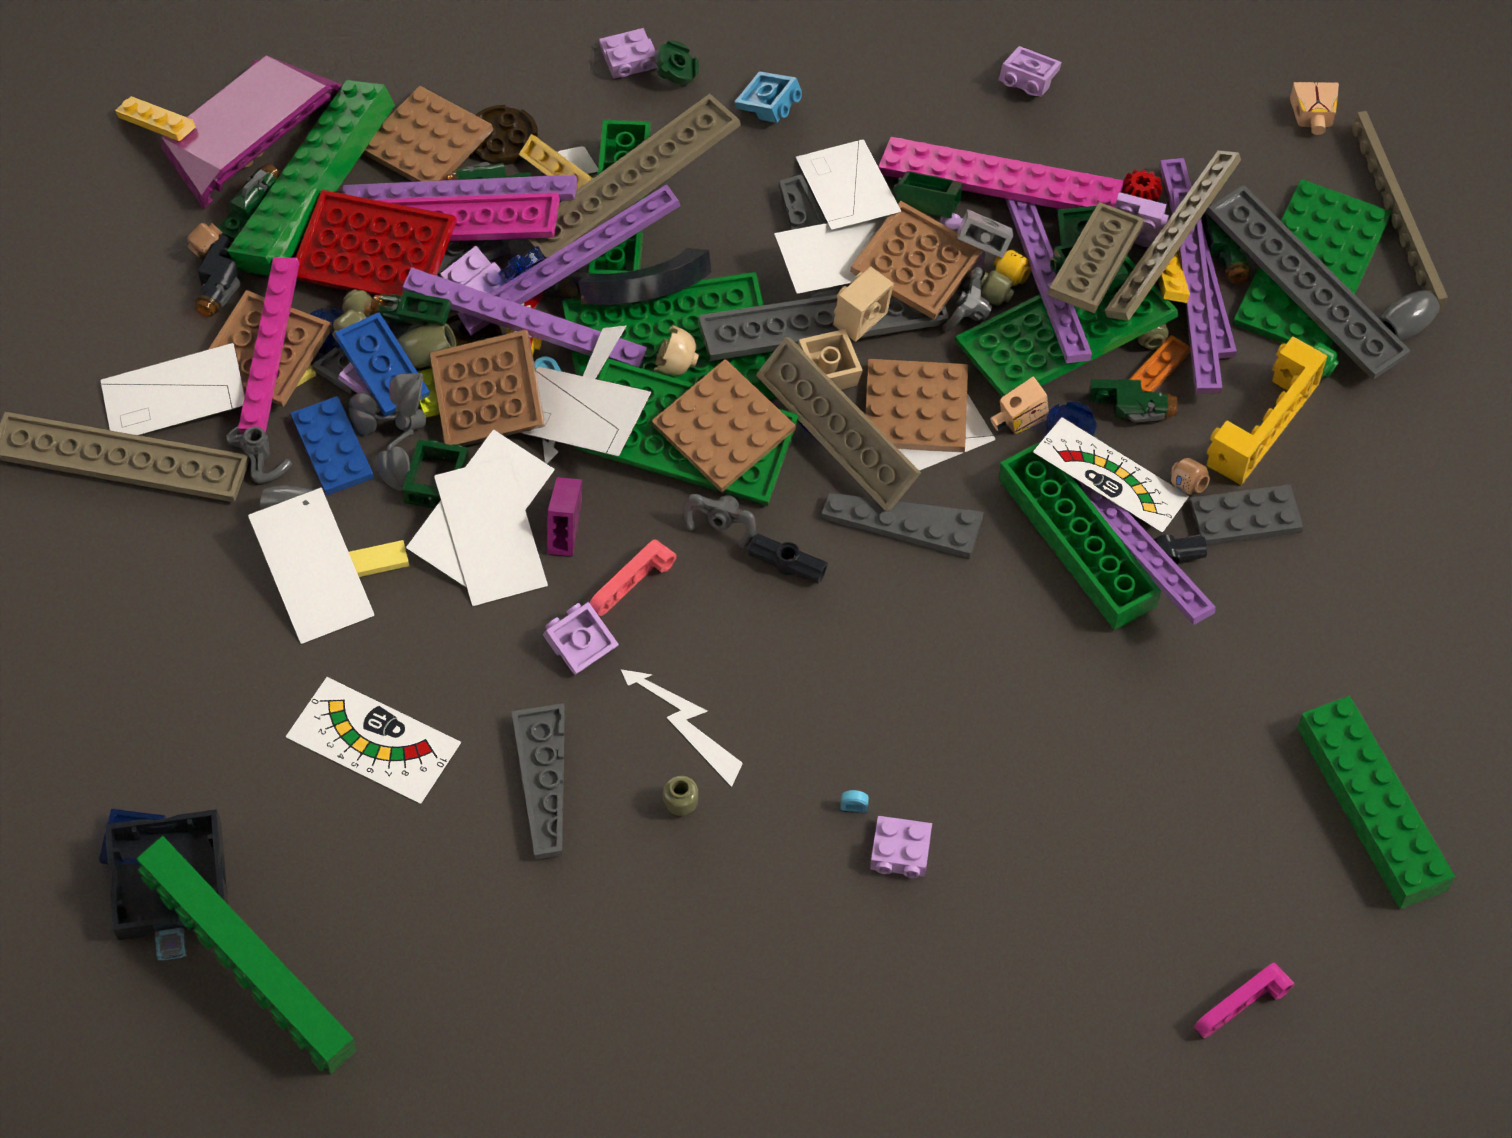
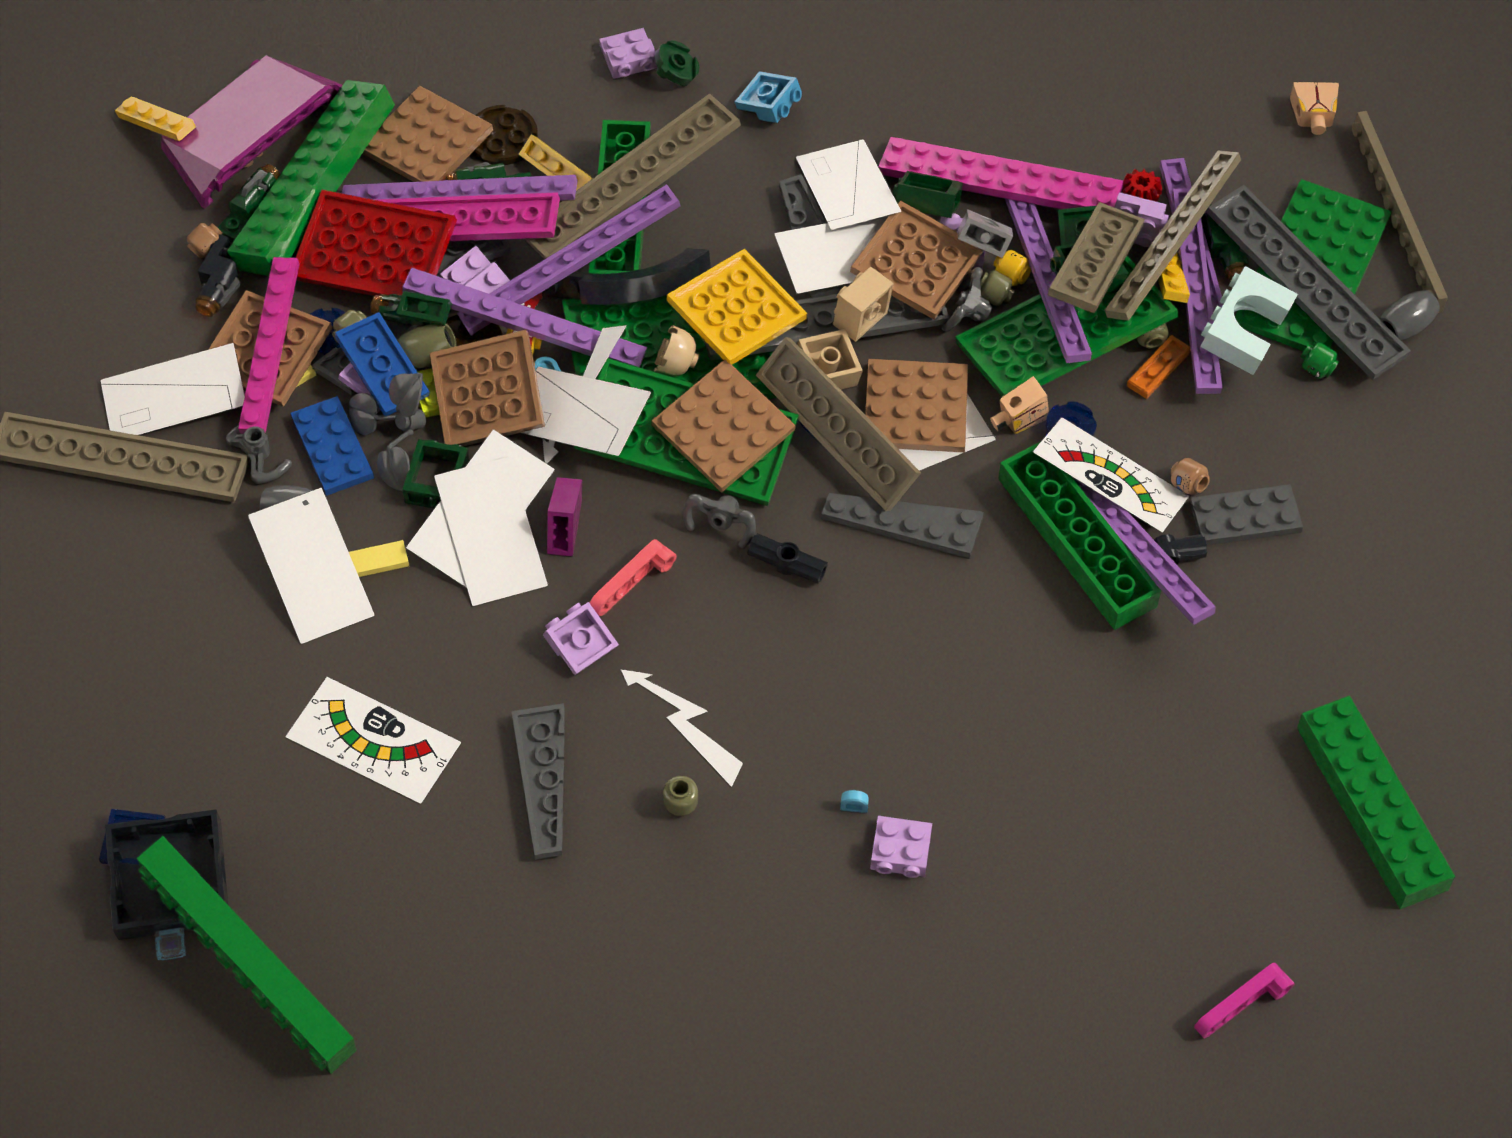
(358, 301): olive head -> none
(521, 264): clear blue plate -> none
(580, 158): white sticker -> none
(736, 307): none -> yellow plate
(1029, 71): lavender plate -> none
(1131, 401): dark green plate -> none
(1227, 337): none -> light aqua arch
(1237, 451): yellow plate -> none

